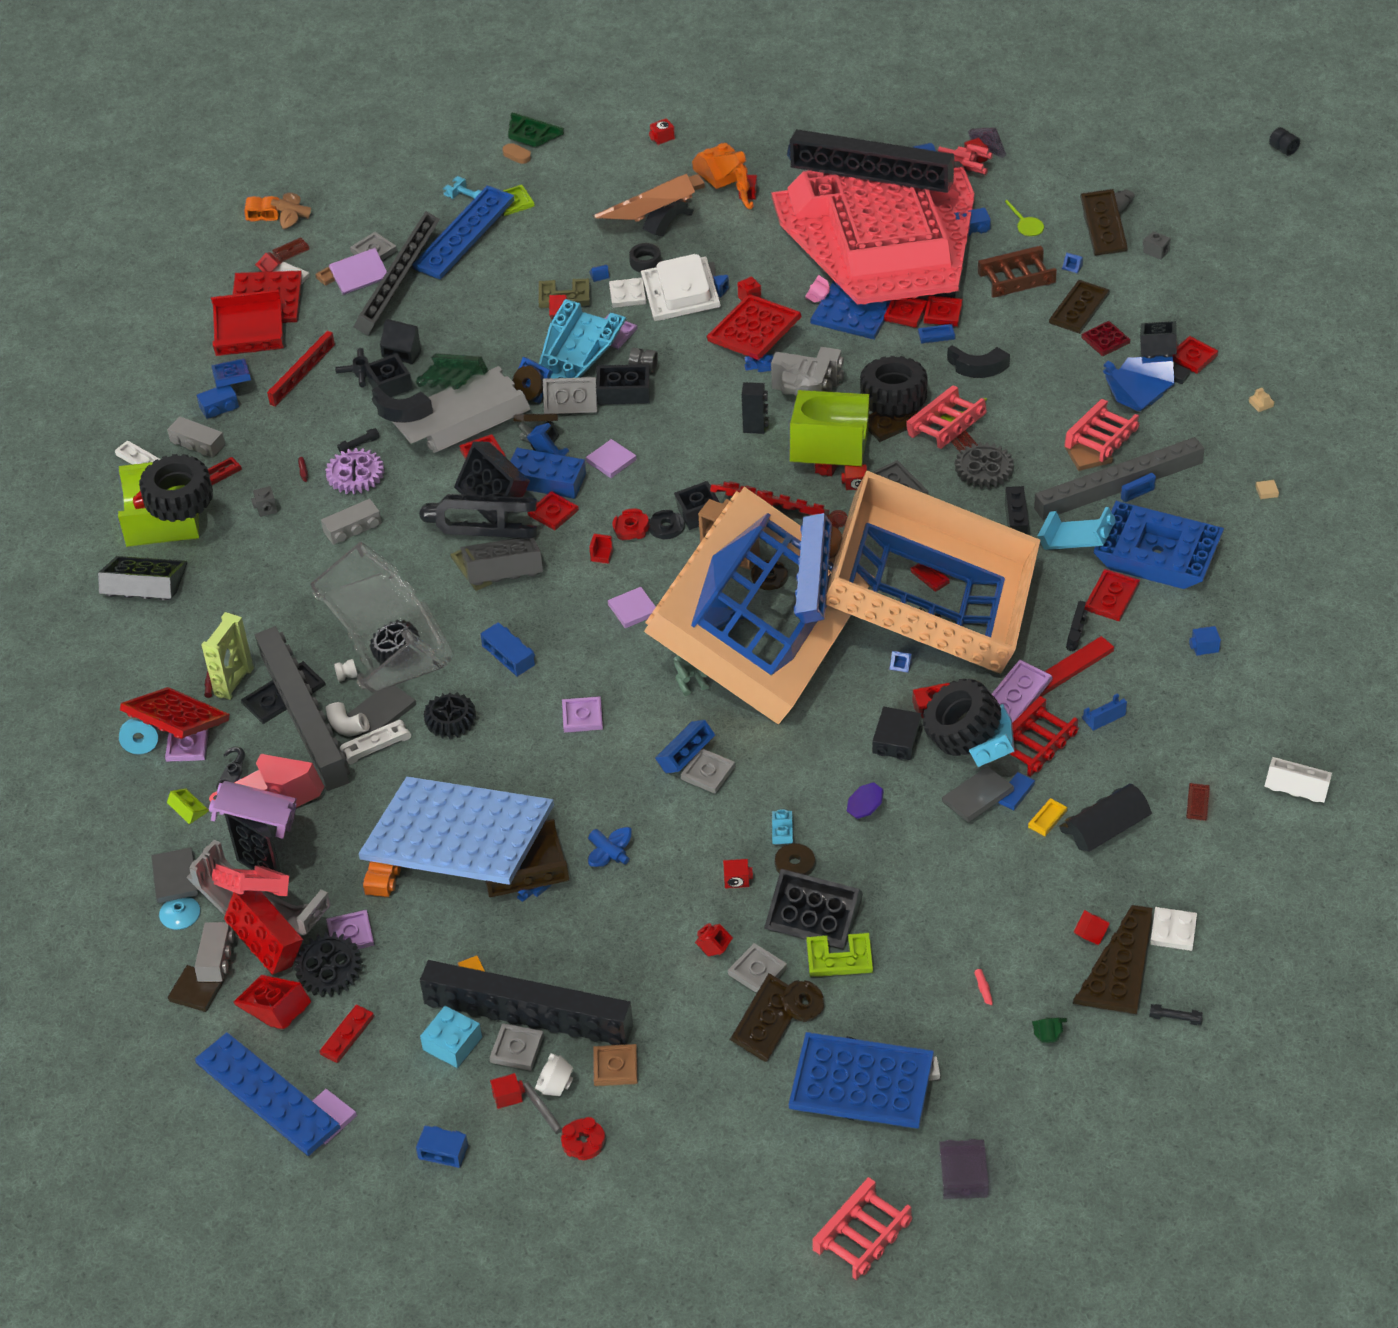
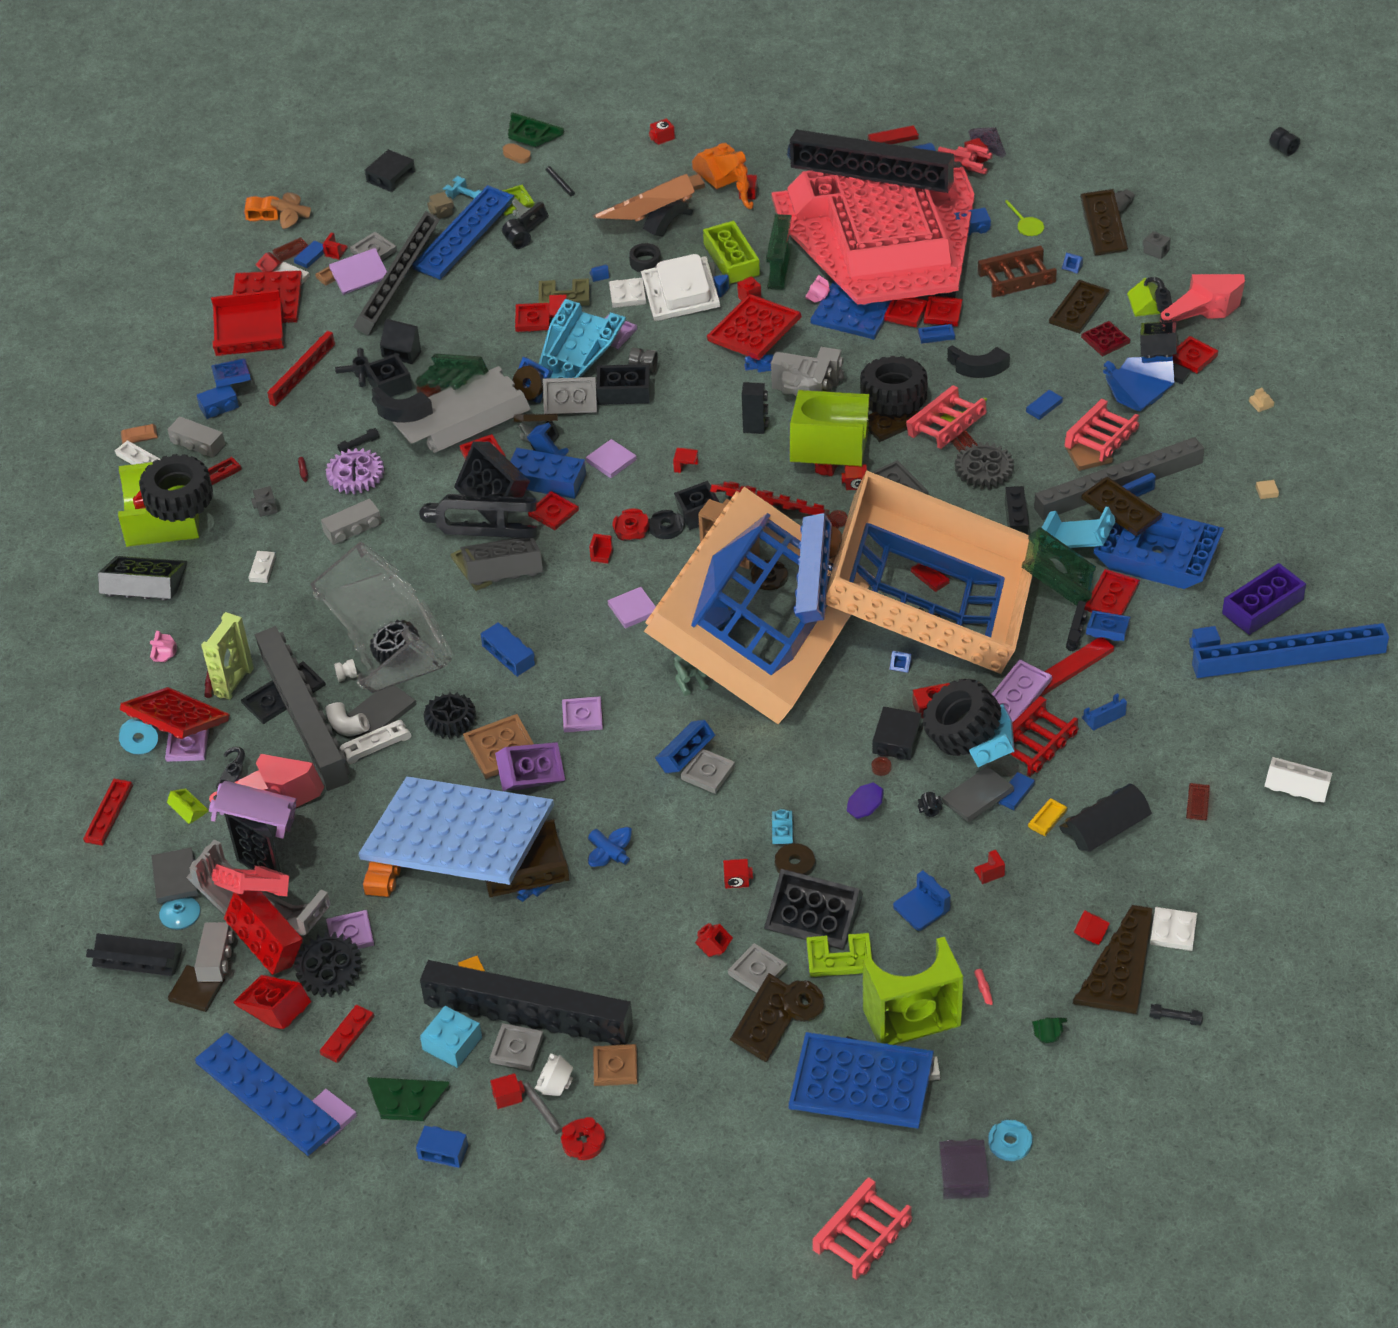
(108, 812): none -> red tile
(135, 954): none -> black brick
(139, 433): none -> nougat tile
(162, 647): none -> bright pink piece
(262, 566): none -> white plate
(309, 254): none -> blue tile
(333, 249): none -> red panel
(388, 169): none -> black panel
(406, 1097): none -> dark green wing
(429, 391): none -> clear red tile
(440, 205): none -> dark tan brick
(494, 737): none -> medium nougat plate
(516, 233): none -> black wheel
(529, 766): none -> medium lavender slope
(530, 216): none -> black piece
(532, 317): none -> red plate
(560, 181): none -> black bar
(684, 456): none -> red panel
(731, 251): none -> lime brick
(779, 251): none -> clear green fence
(881, 766): none -> clear red tile
(895, 136): none -> red tile
(916, 1004): none -> lime piece
(923, 903): none -> blue bracket
(930, 804): none -> black gear
(992, 869): none -> red panel
(1010, 1151): none -> medium azure tile
(1044, 404): none -> blue tile
(1044, 569): none -> clear green fence
(1108, 625): none -> blue plate
(1126, 507): none -> dark brown tile
(1143, 299): none -> lime slope
(1208, 295): none -> coral slope
(1264, 598): none -> dark purple brick
(1290, 650): none -> blue brick

